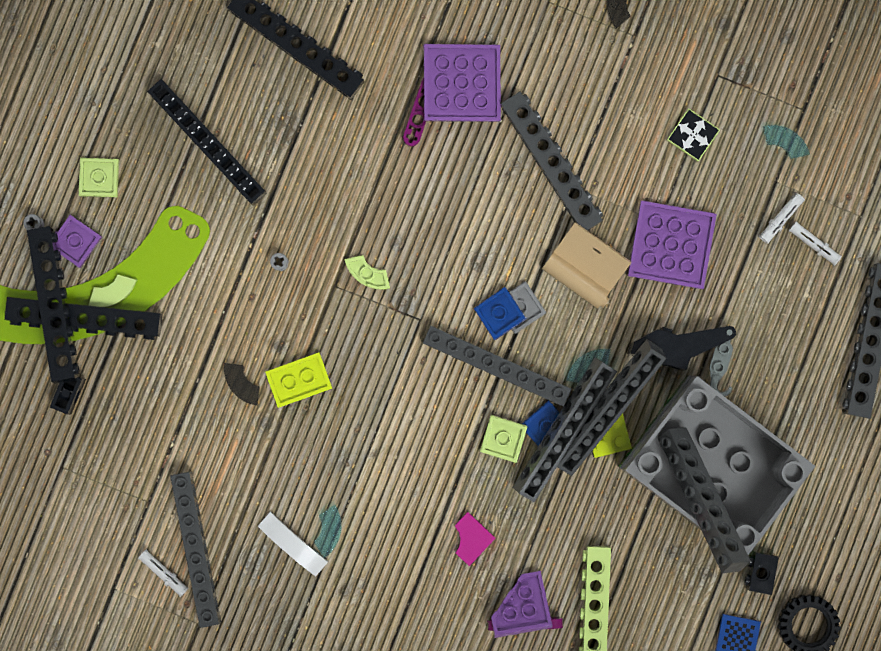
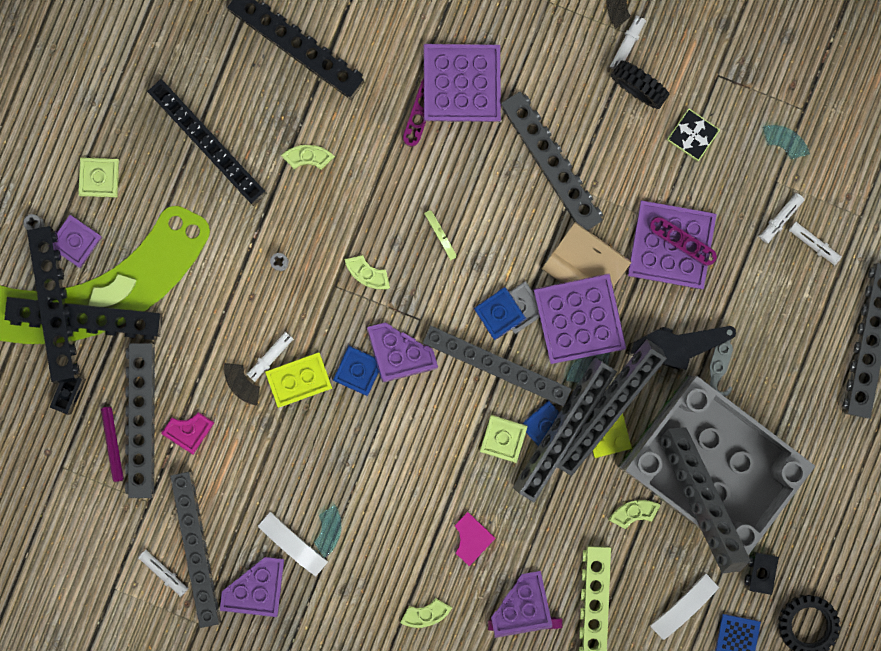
(112, 444): none -> magenta axle
(147, 430): none -> dark grey brick
(188, 432): none -> dark pink tile
(256, 590): none -> medium lavender plate
(264, 362): none -> white pin
(307, 155): none -> yellowish green tile
(357, 371): none -> blue tile
(398, 353): none -> medium lavender plate
(426, 615): none -> yellowish green tile
(440, 234): none -> yellowish green tile
(580, 318): none -> medium lavender plate
(628, 42): none -> white pin
(634, 511): none -> yellowish green tile
(640, 84): none -> black tyre
(684, 239): none -> magenta beam
(685, 607): none -> white slope

